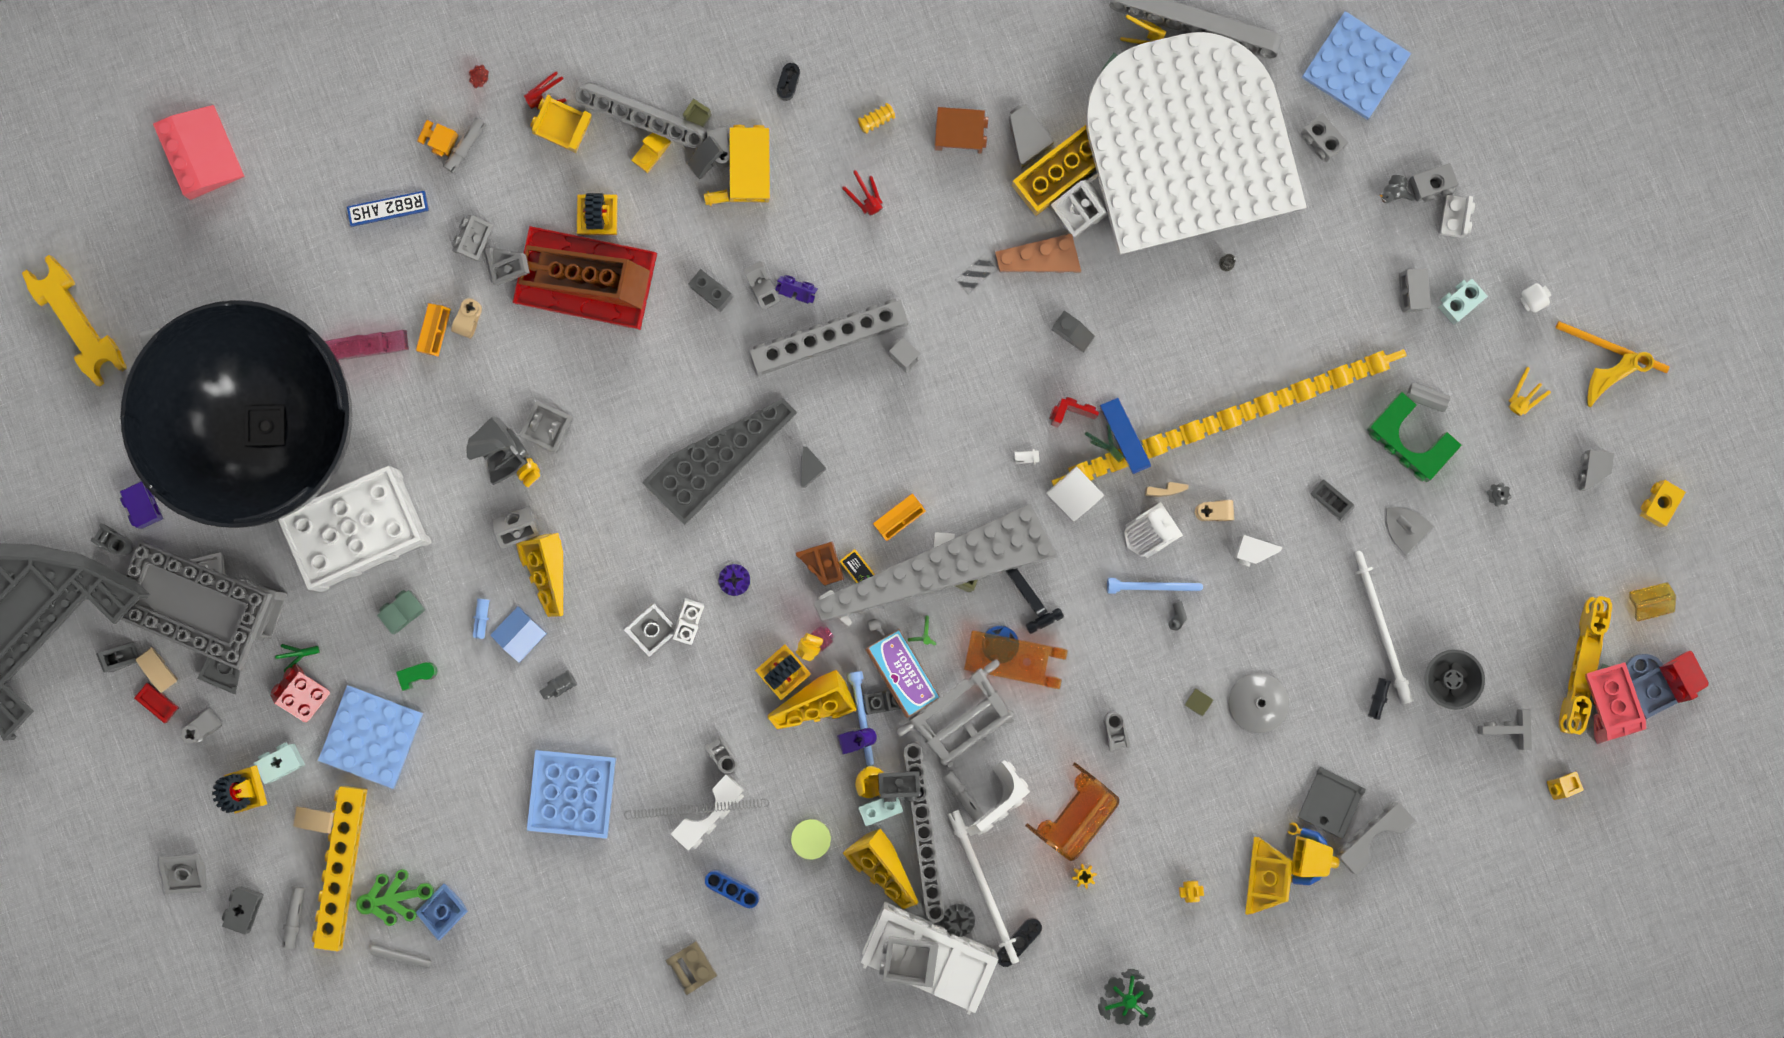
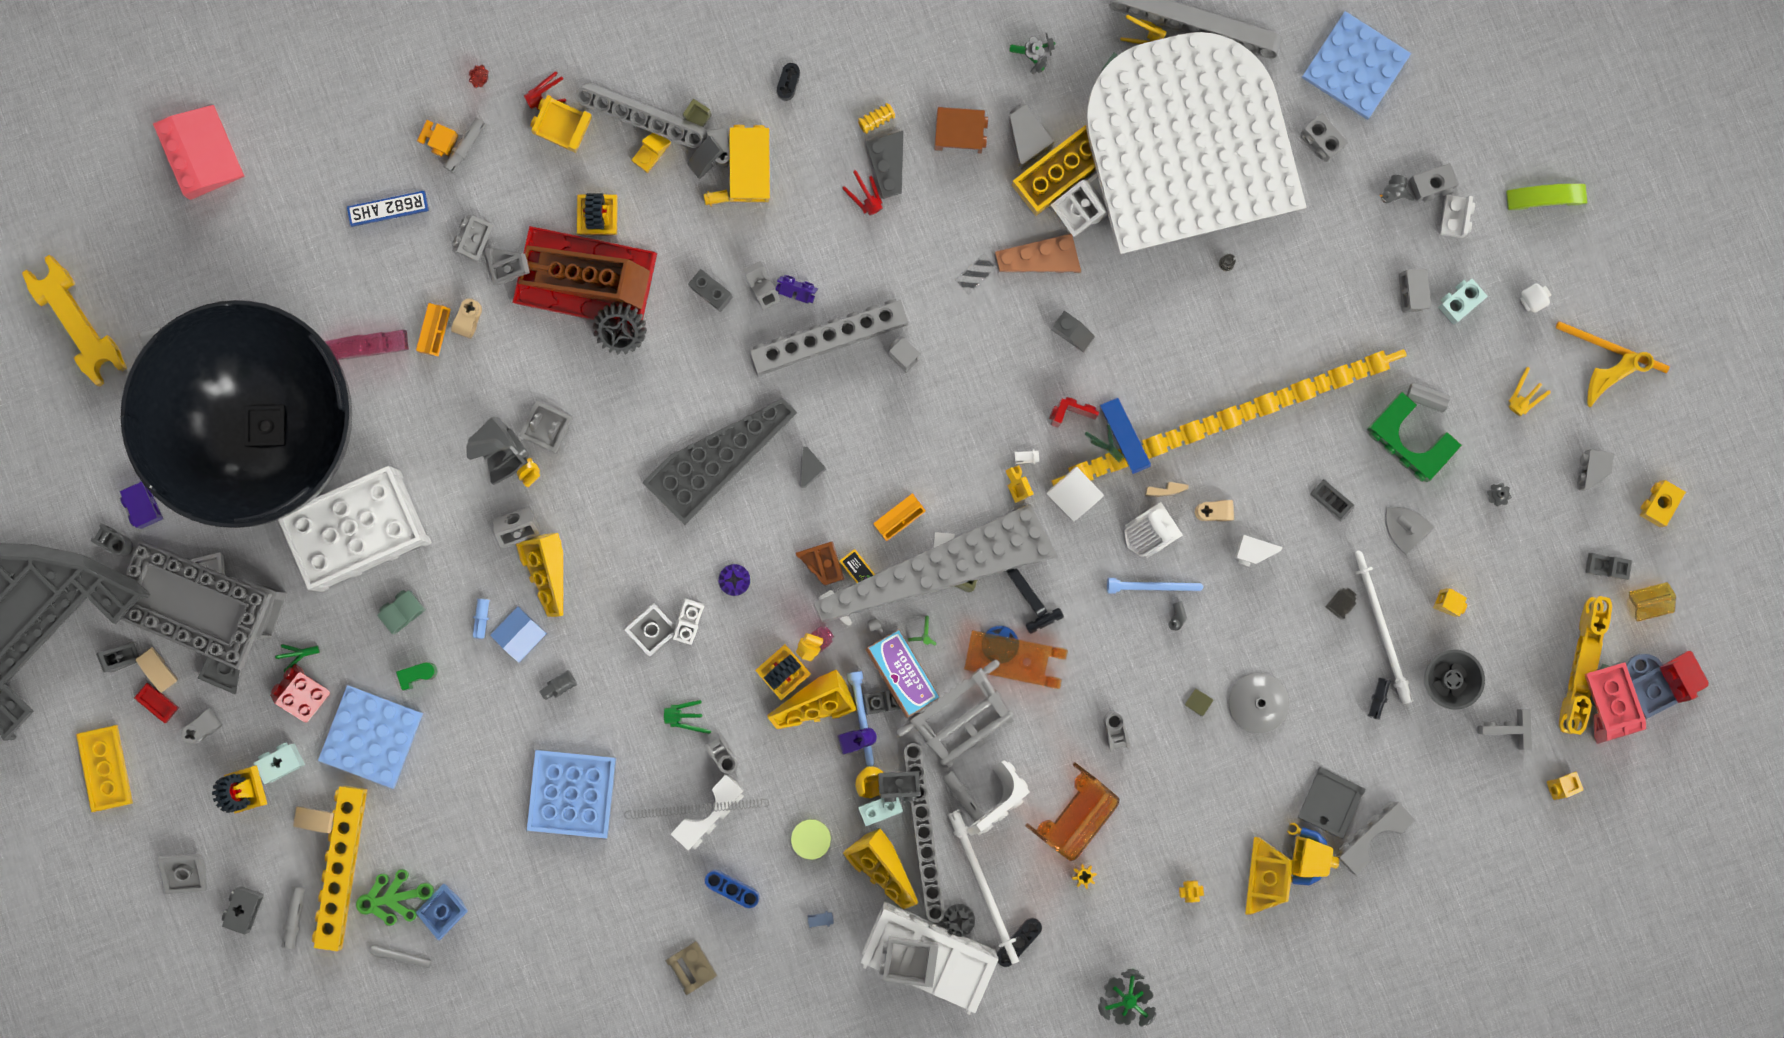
(104, 768): none -> yellow tile
(604, 323): none -> dark grey gear
(673, 716): none -> green plant
(821, 919): none -> sand blue pin
(887, 161): none -> dark grey wing
(1019, 486): none -> yellow plate
(1033, 50): none -> dark grey plant
(1342, 602): none -> clear smoke window
(1450, 602): none -> yellow slope
(1546, 196): none -> lime slope
(1608, 566): none -> dark grey slope

